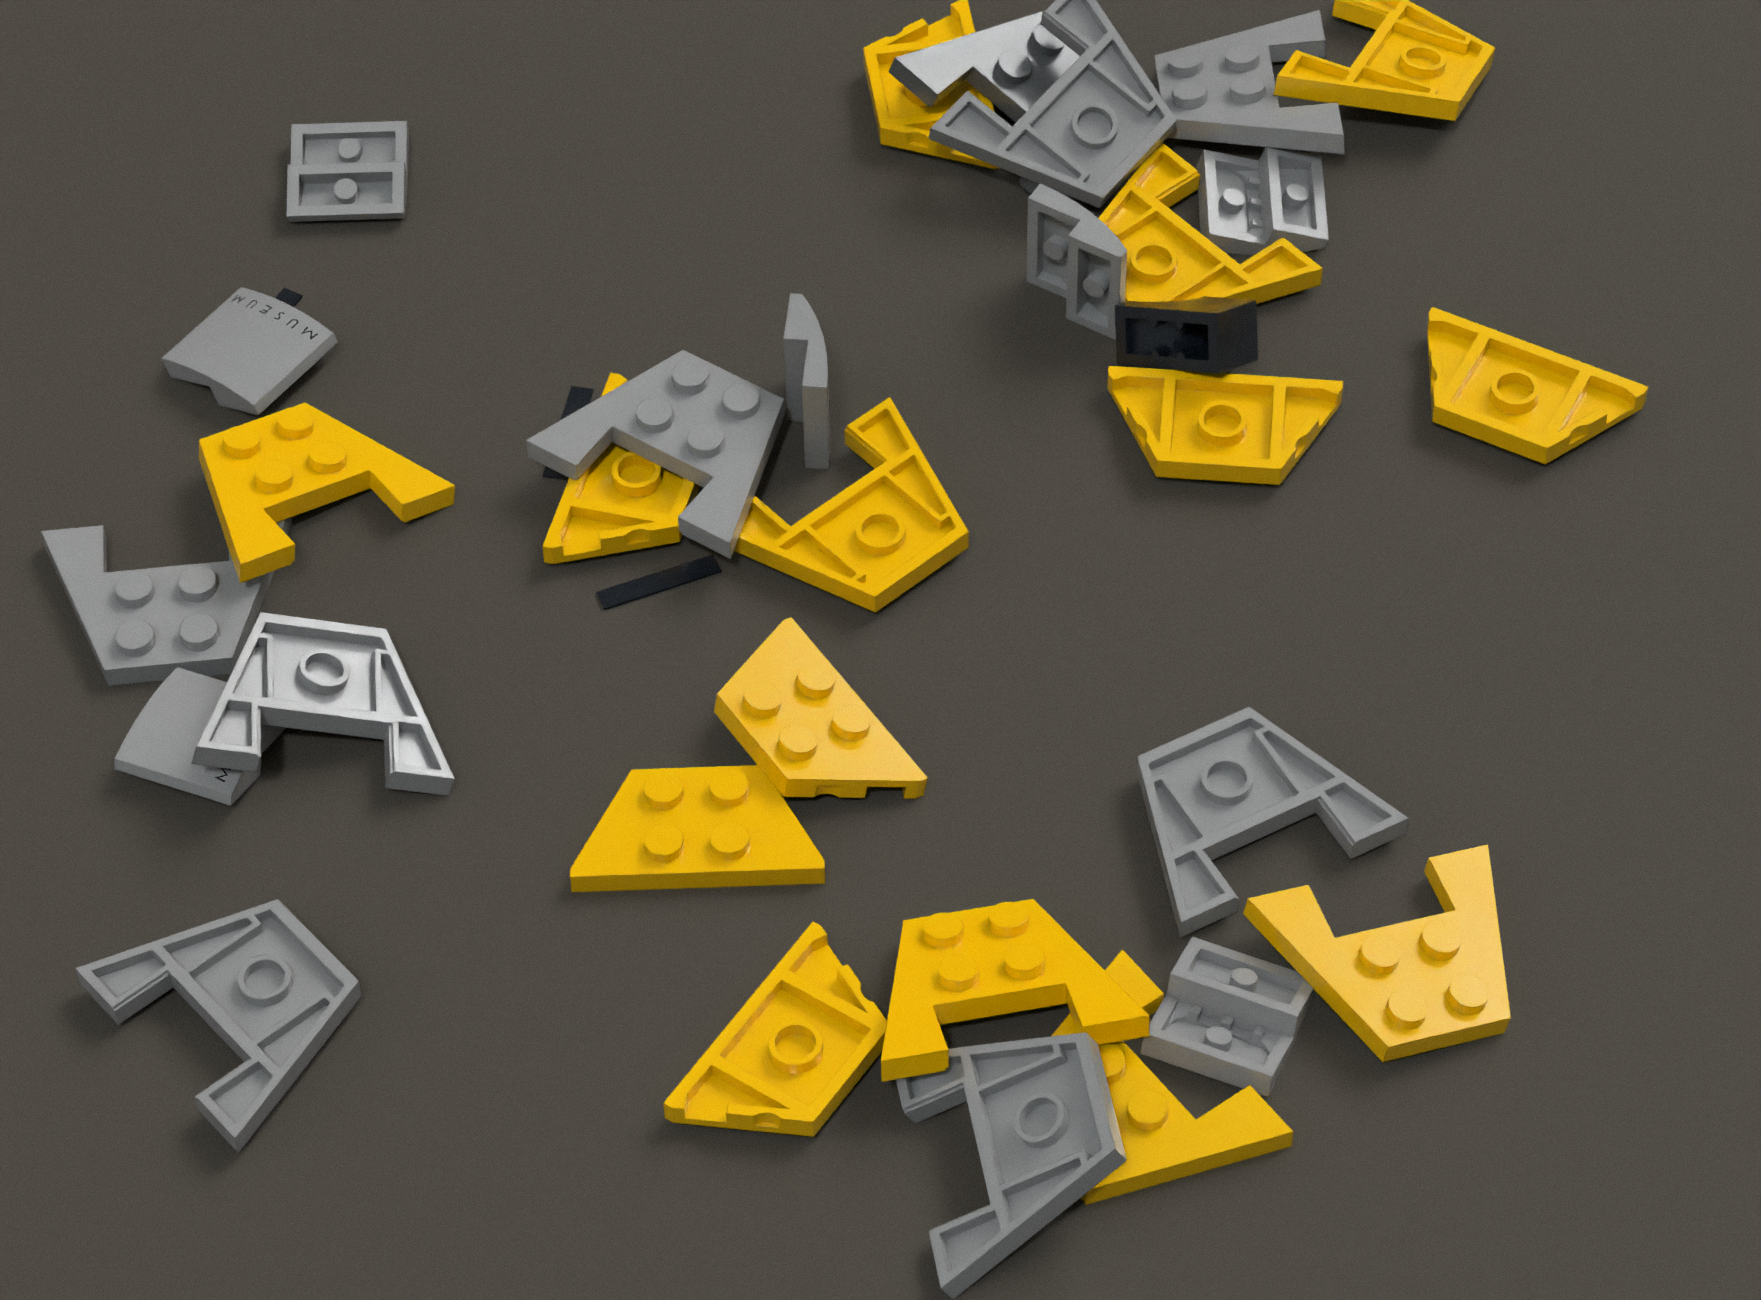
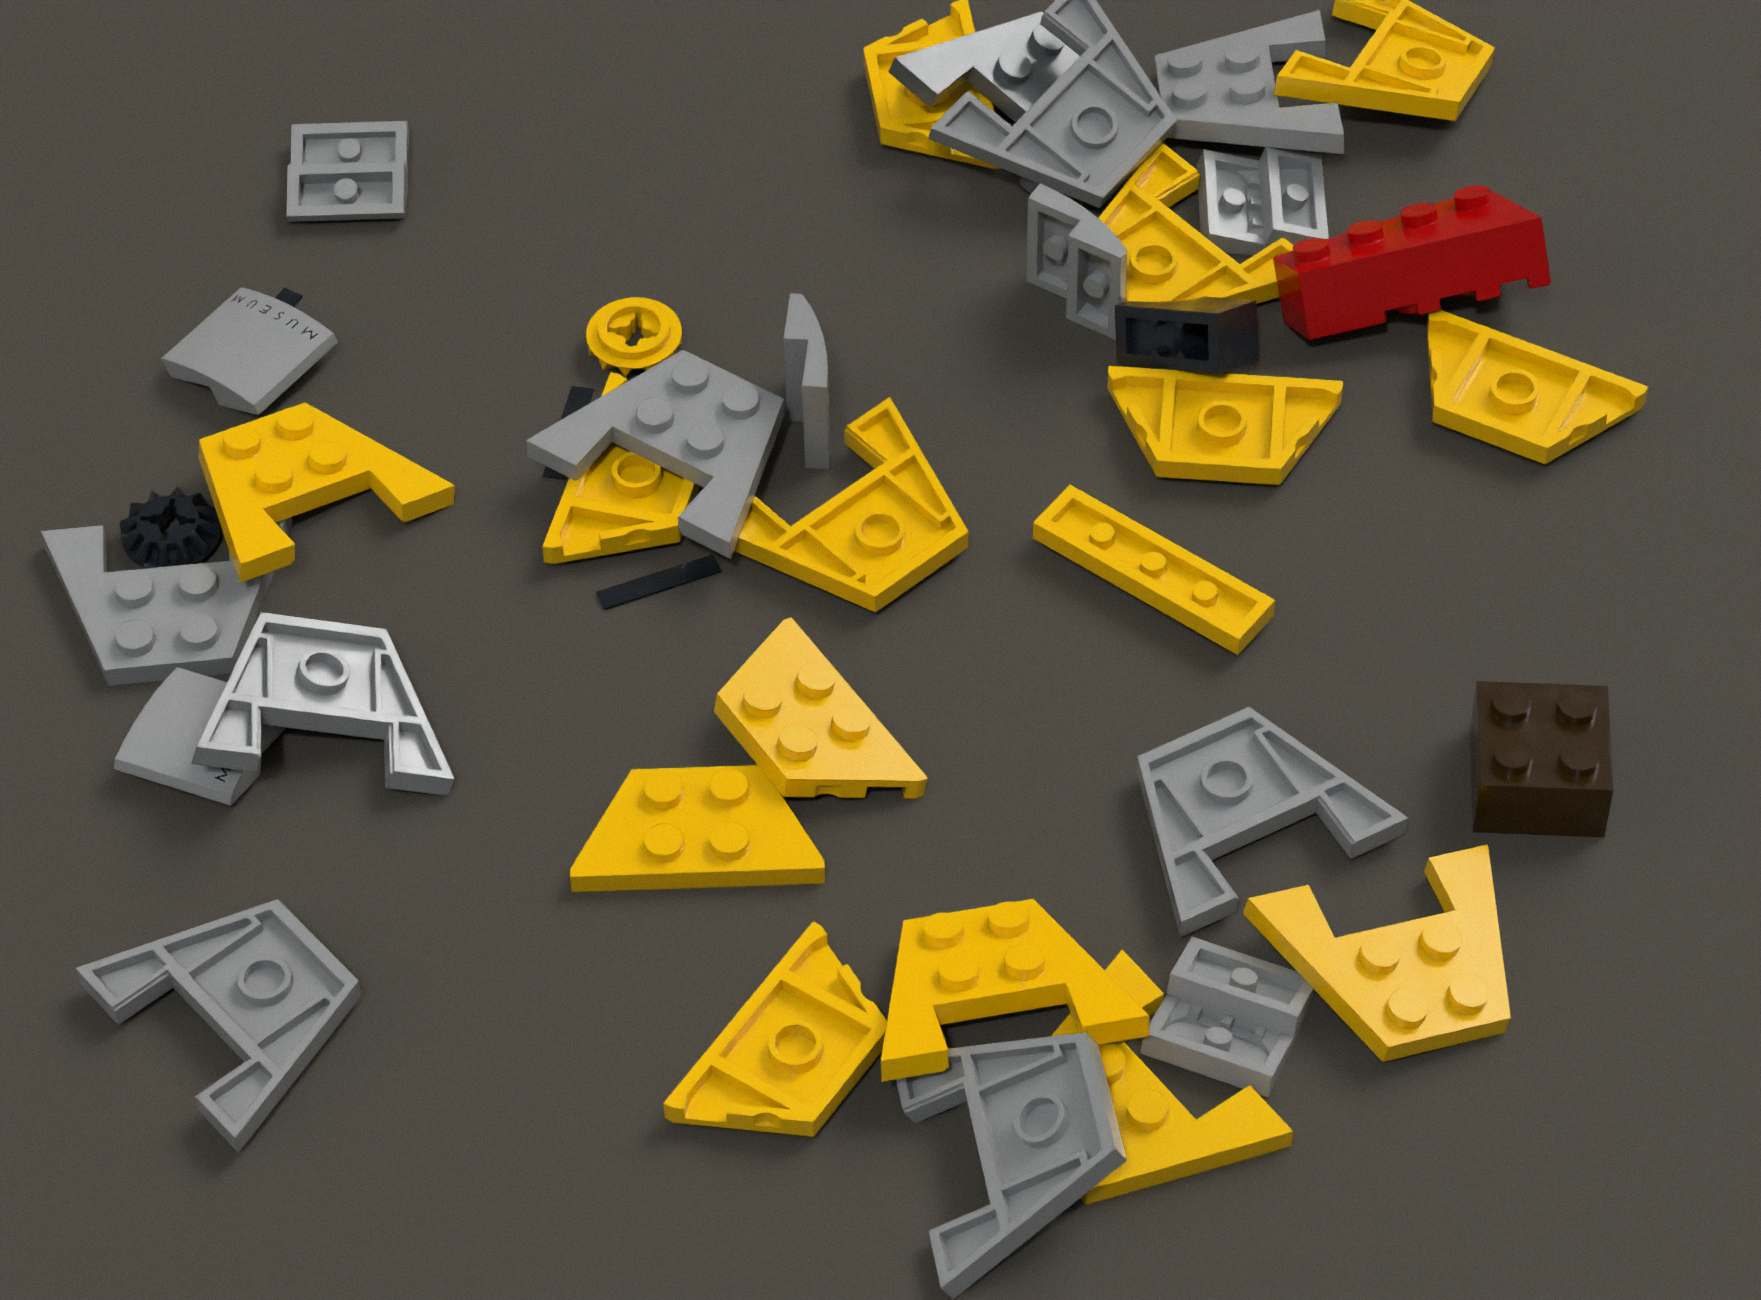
(187, 542): none -> black gear
(619, 320): none -> yellow gear
(1154, 569): none -> yellow plate
(1411, 262): none -> red wedge
(1541, 759): none -> dark brown brick

